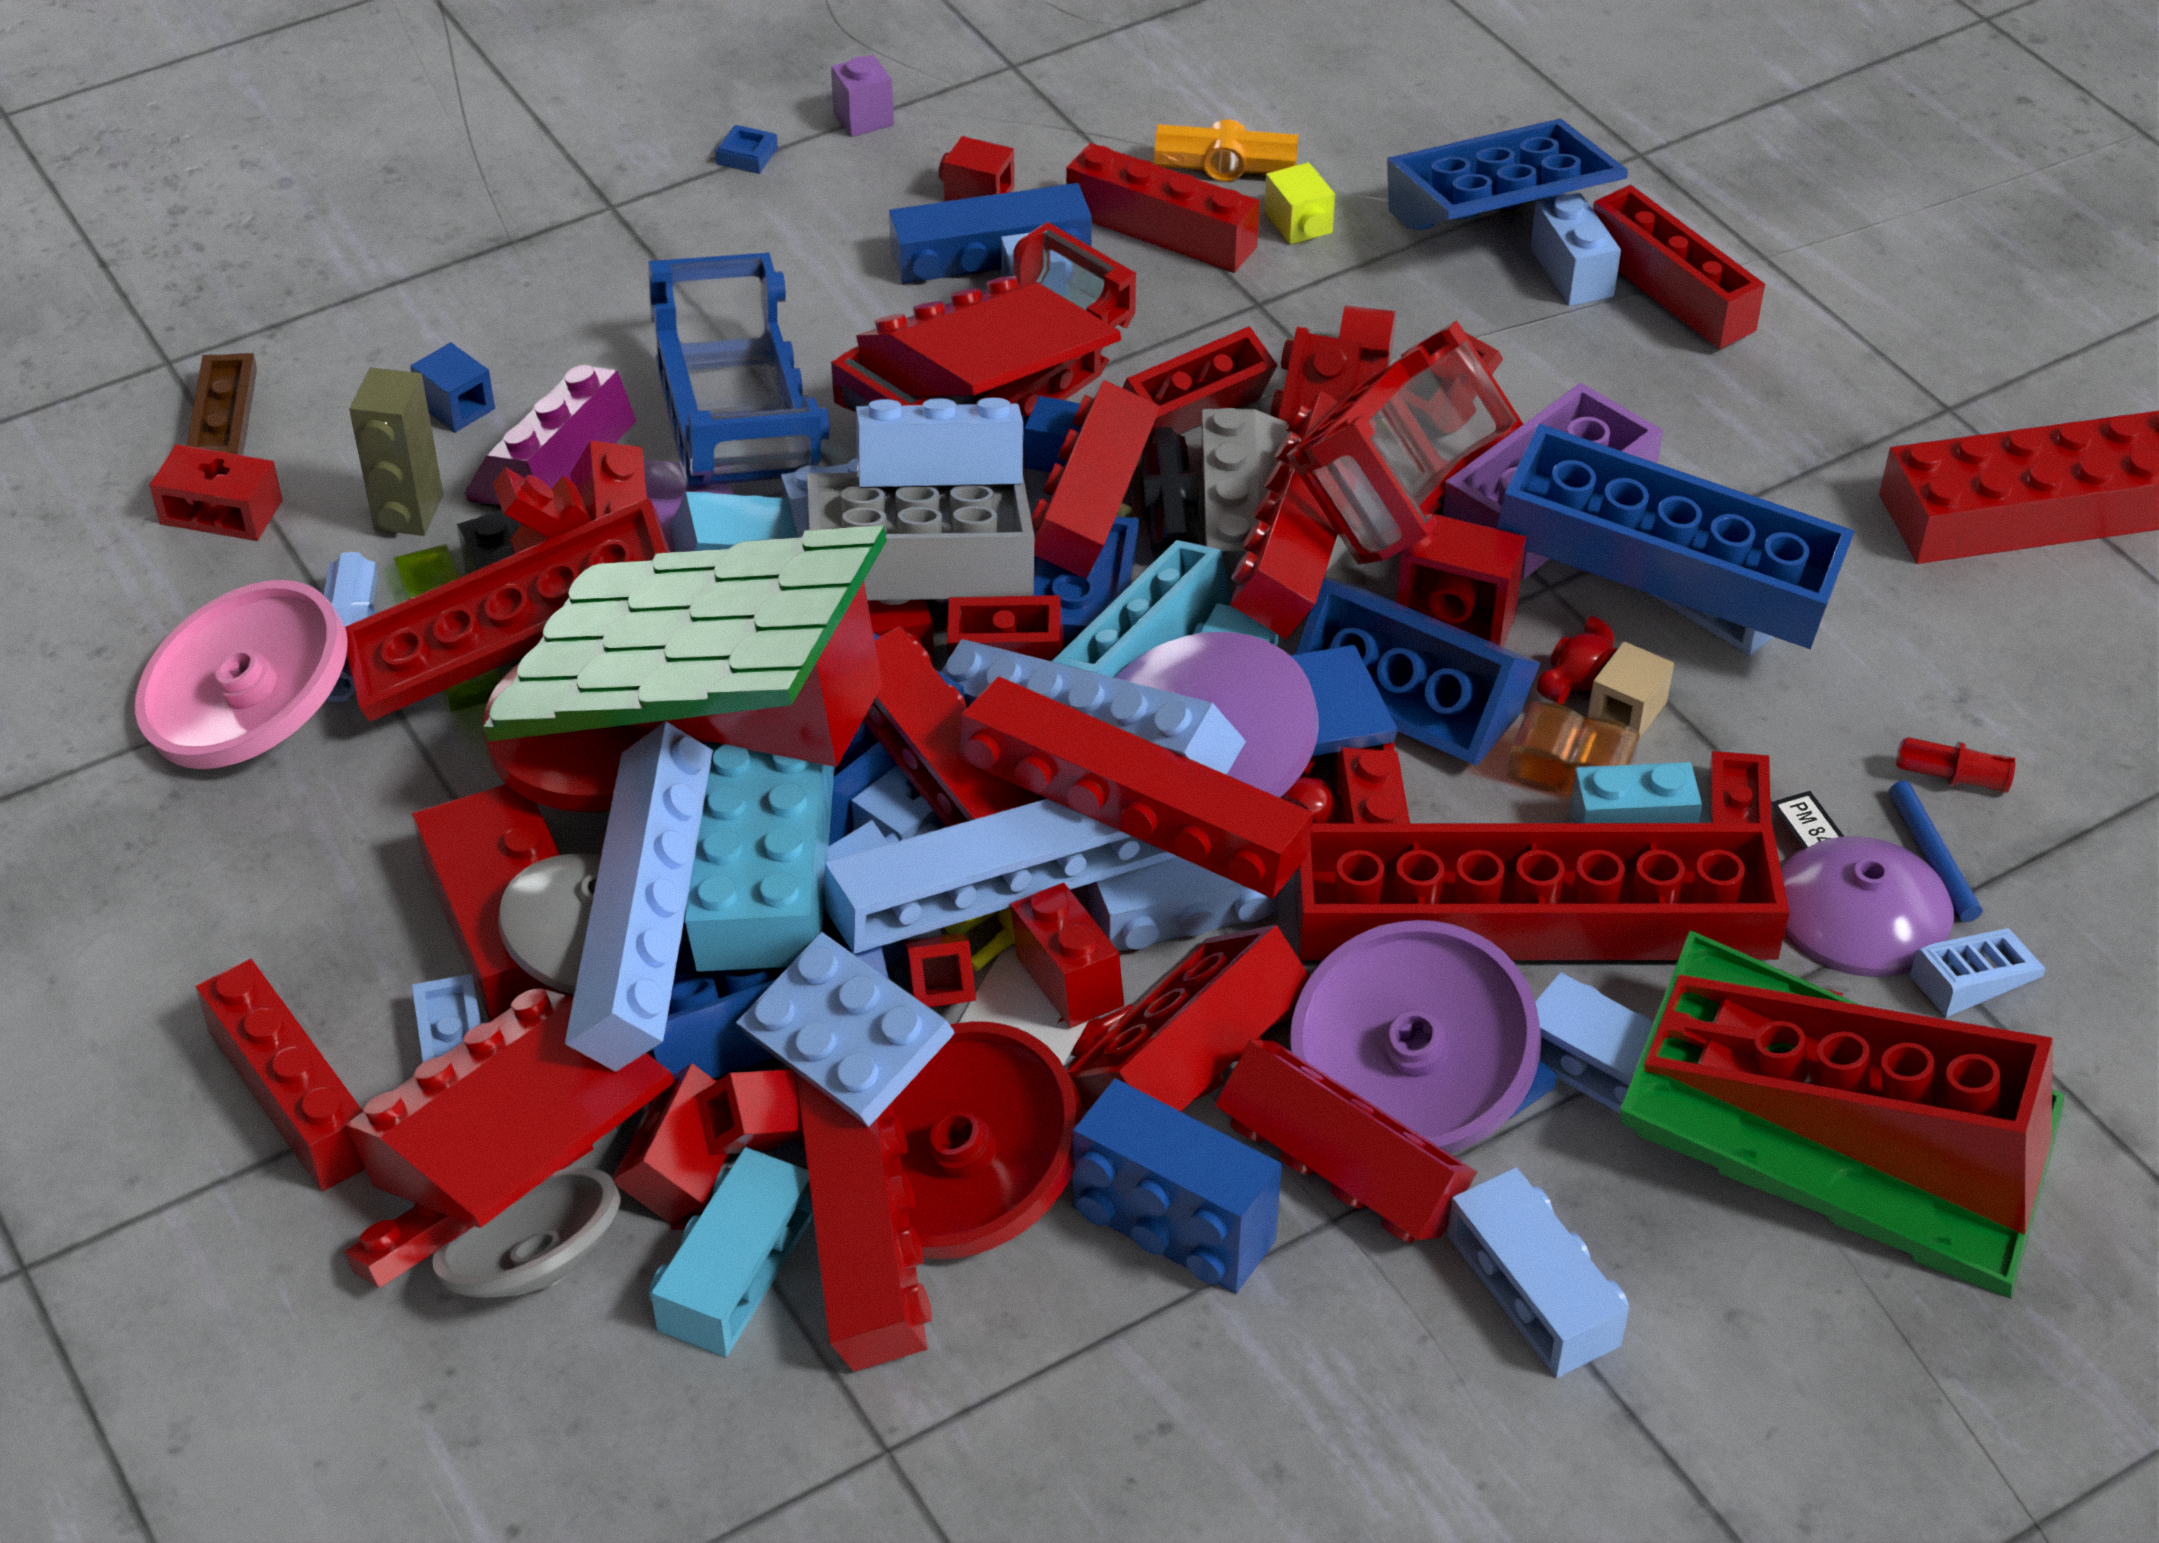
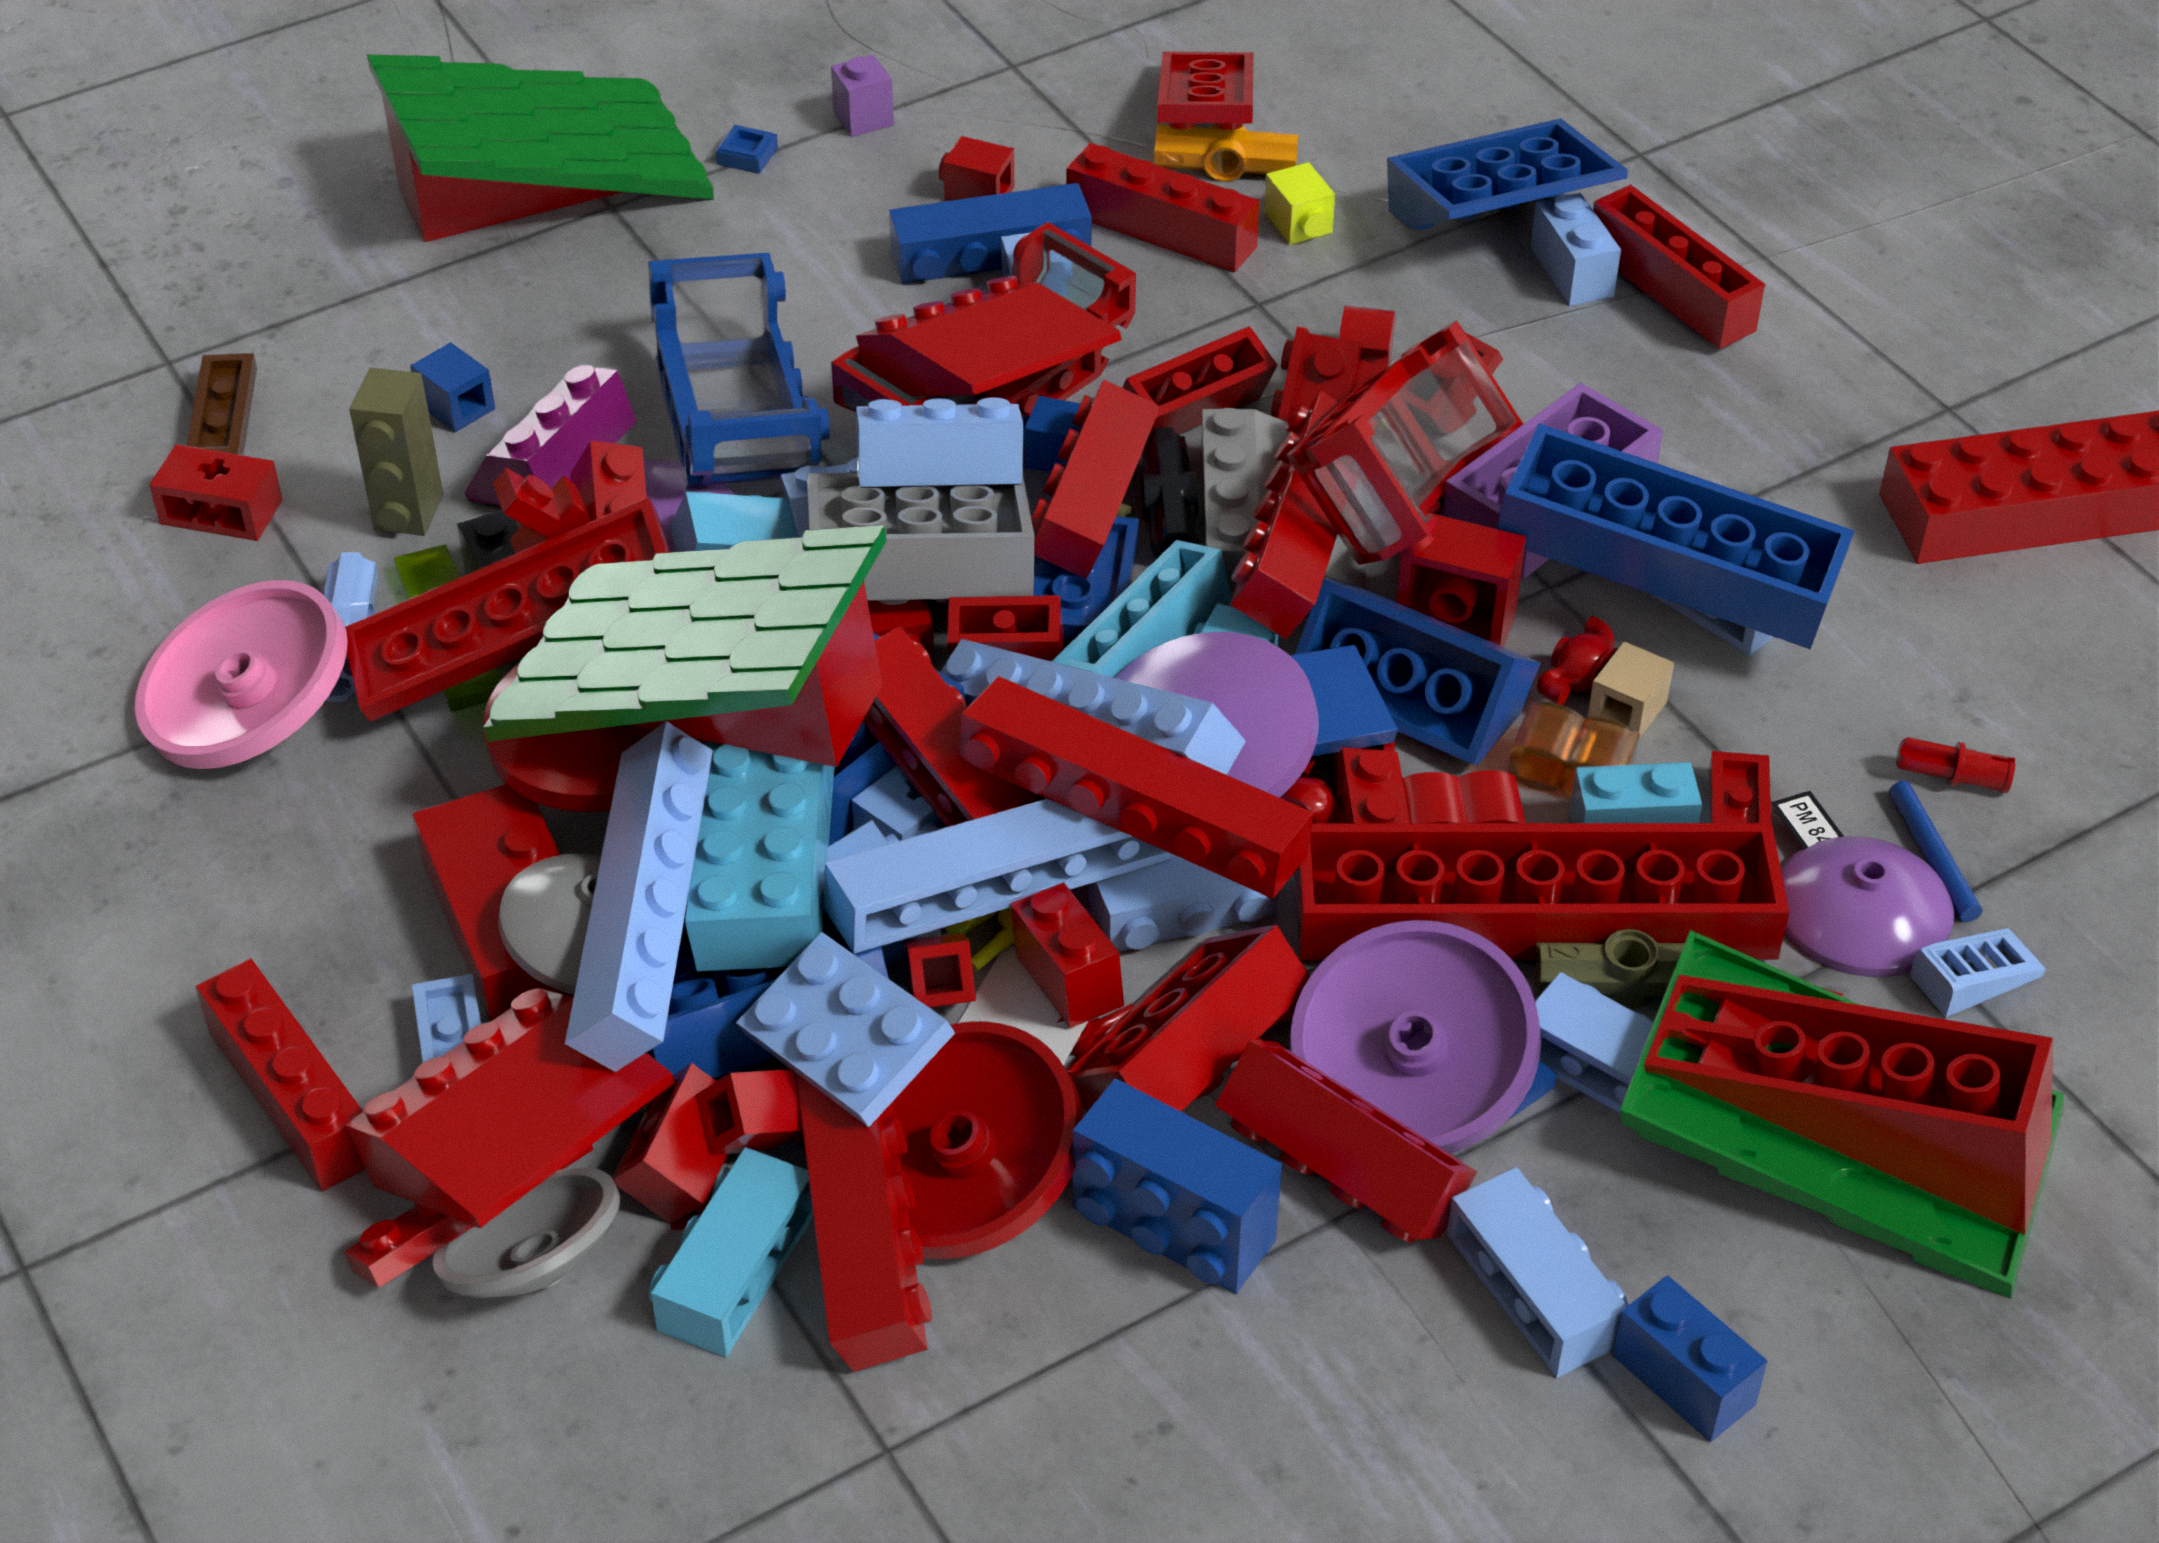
(510, 143): none -> green piece
(1206, 89): none -> red plate
(1470, 798): none -> red brick
(1624, 968): none -> olive piece
(1689, 1358): none -> blue brick

